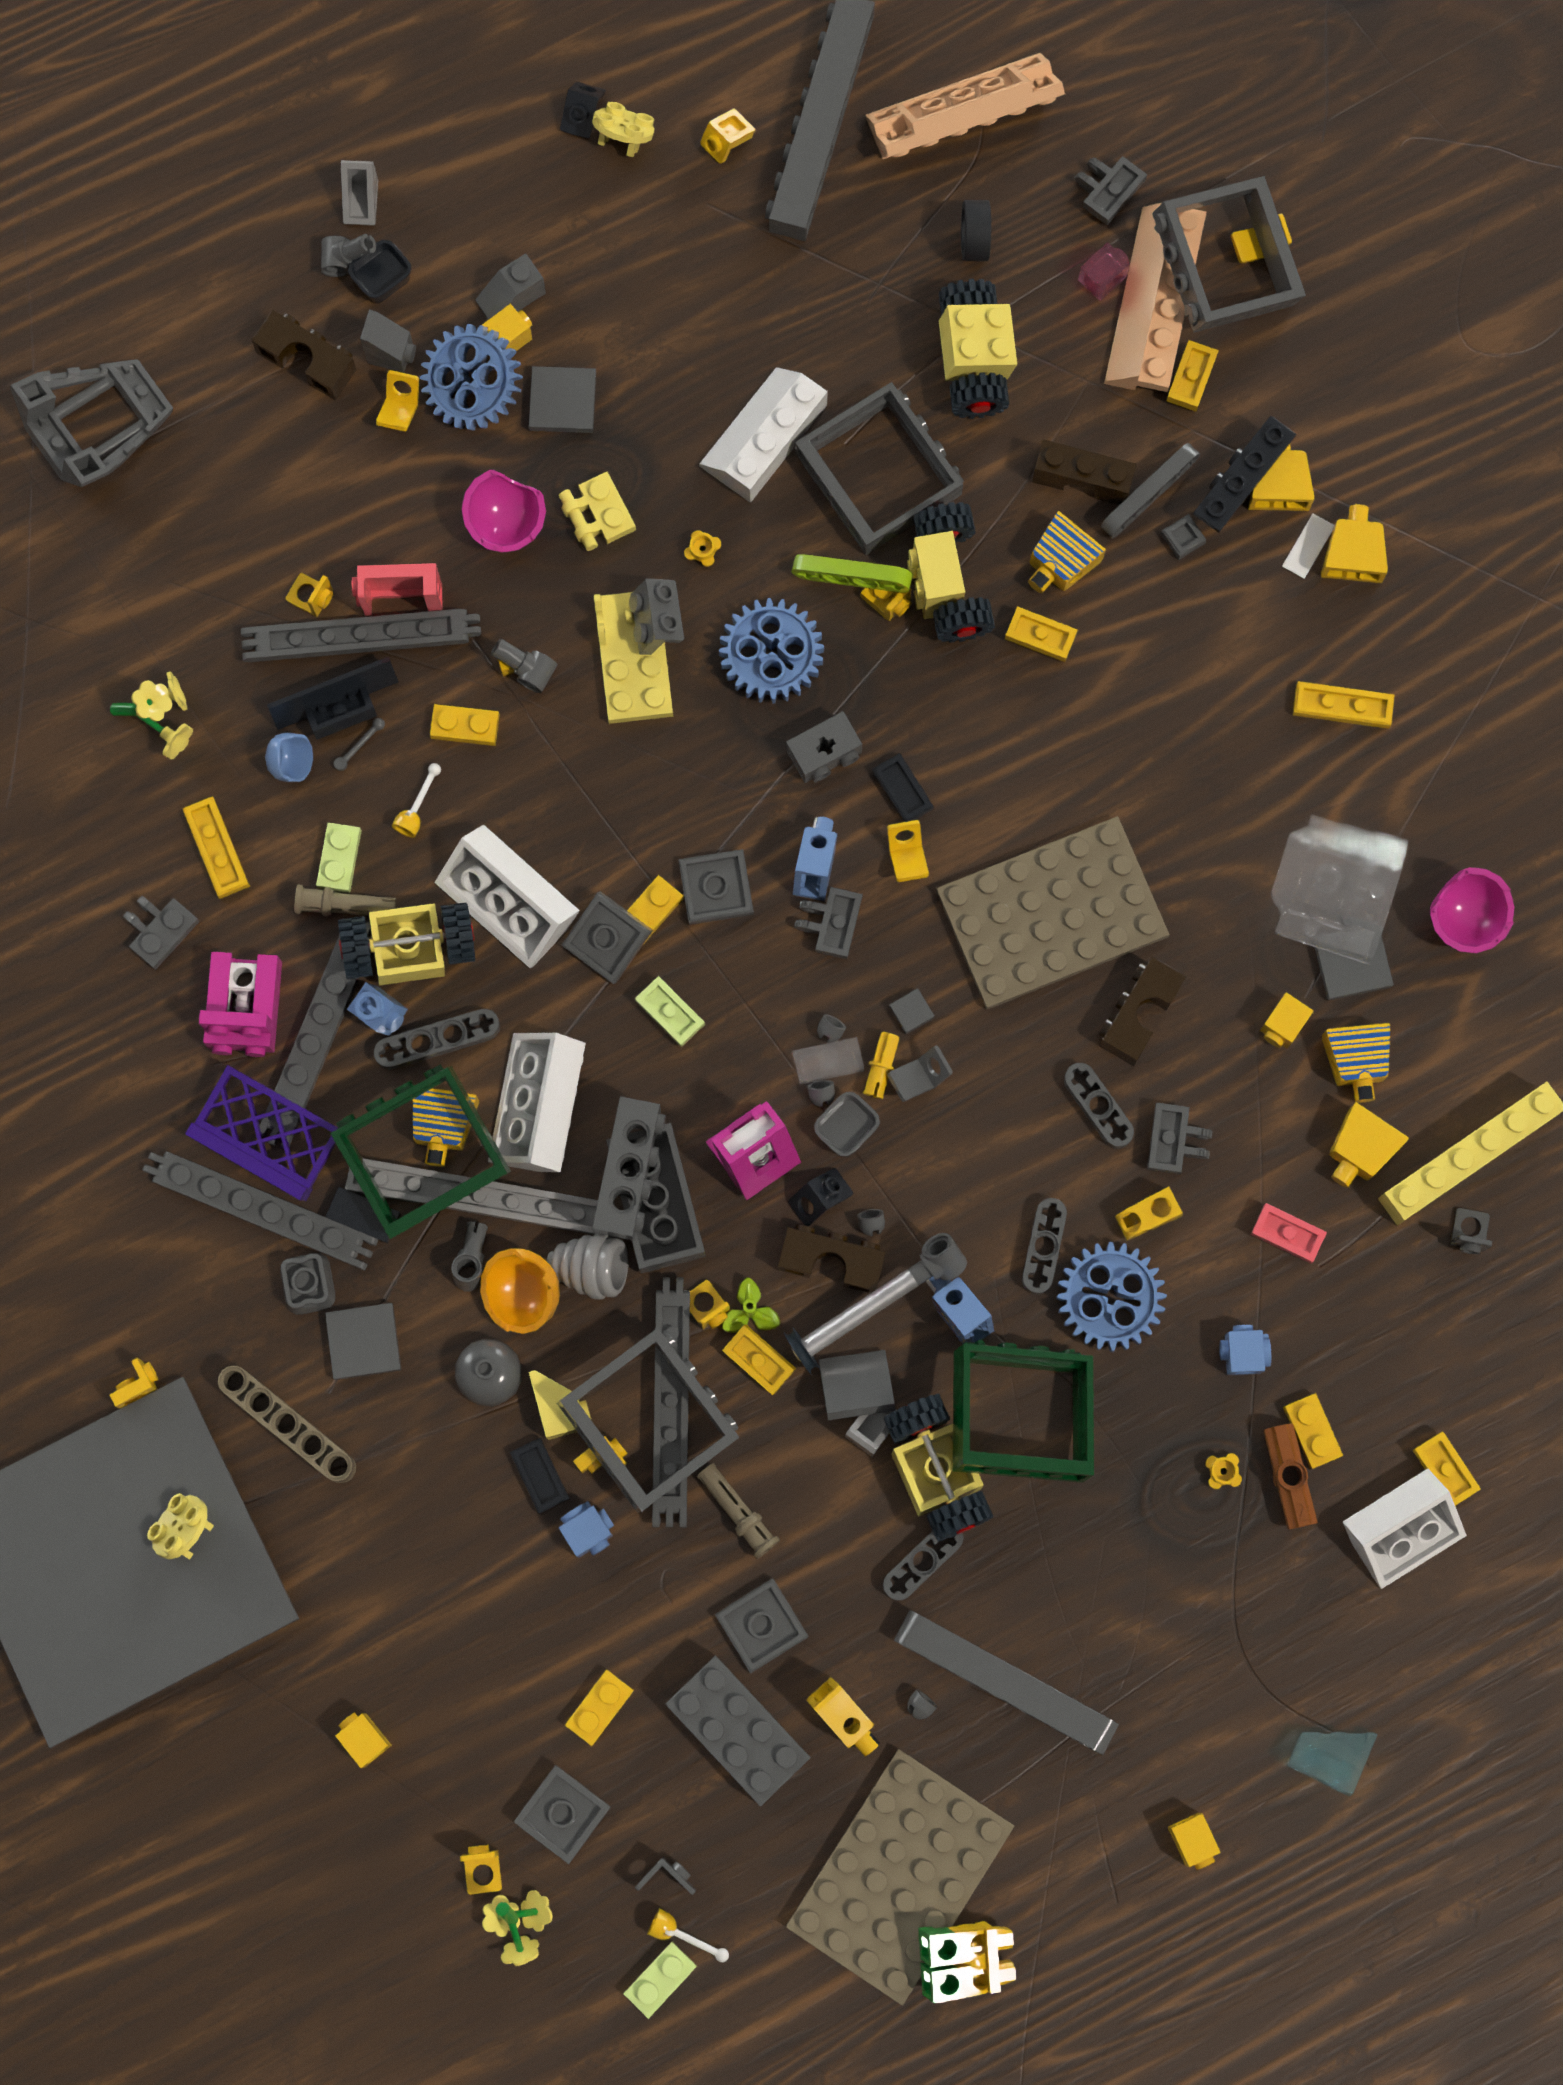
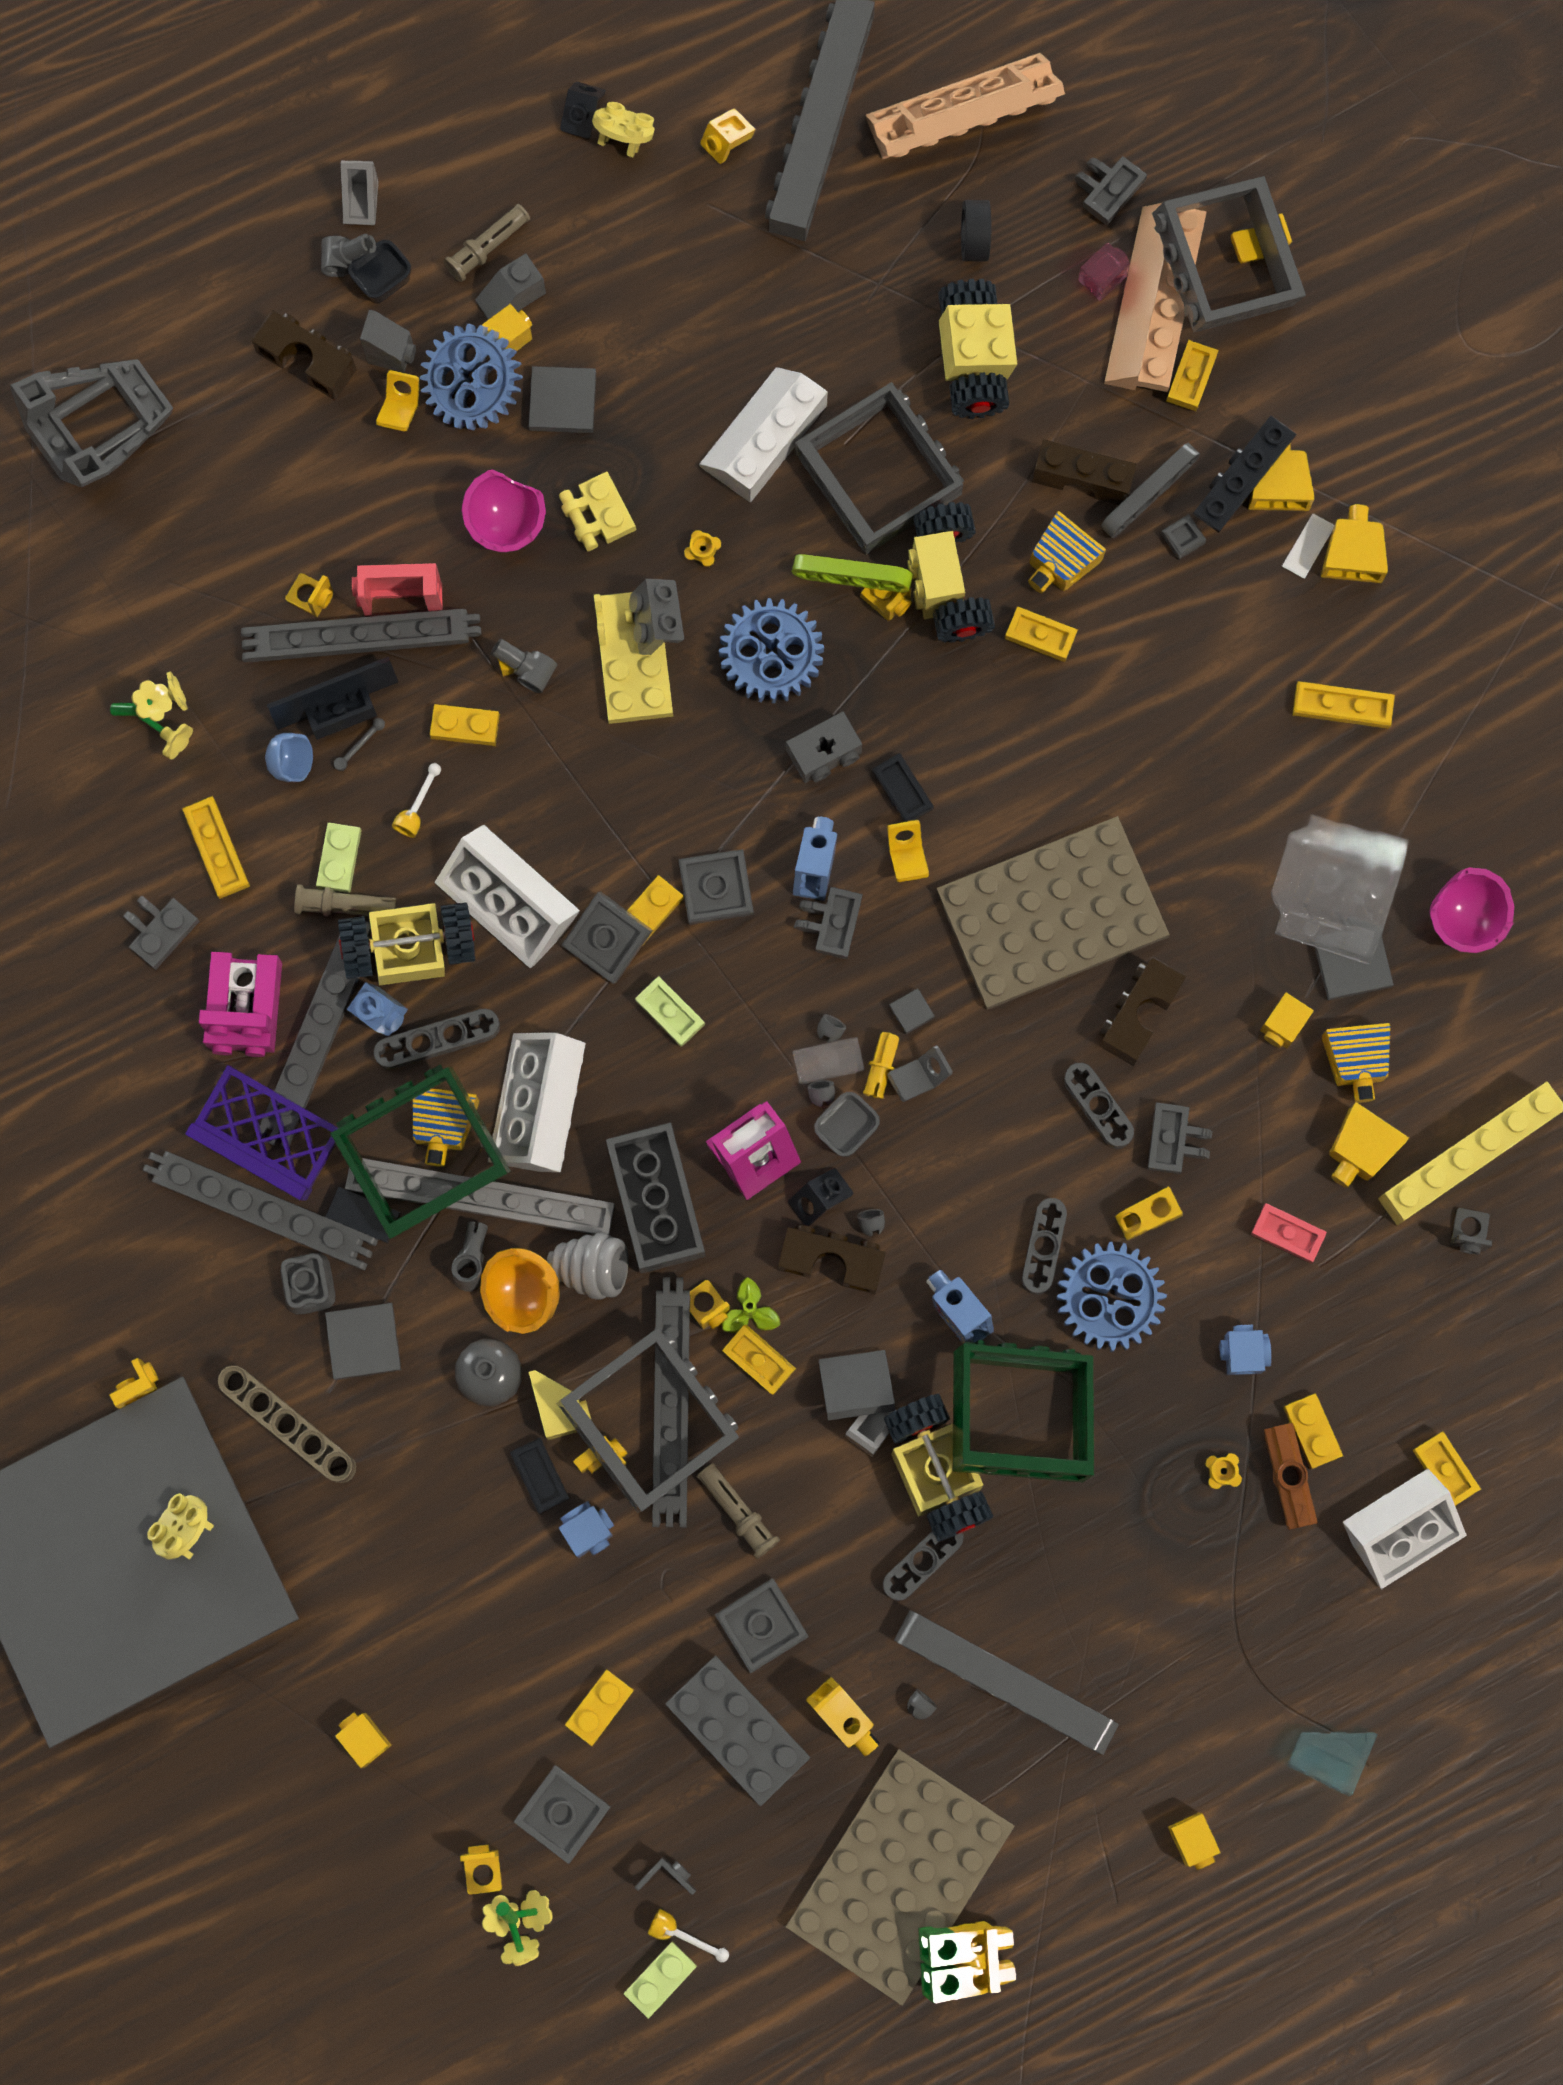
(473, 249): none -> dark tan pin
(630, 1115): dark grey brick -> none
(940, 1260): piece -> none

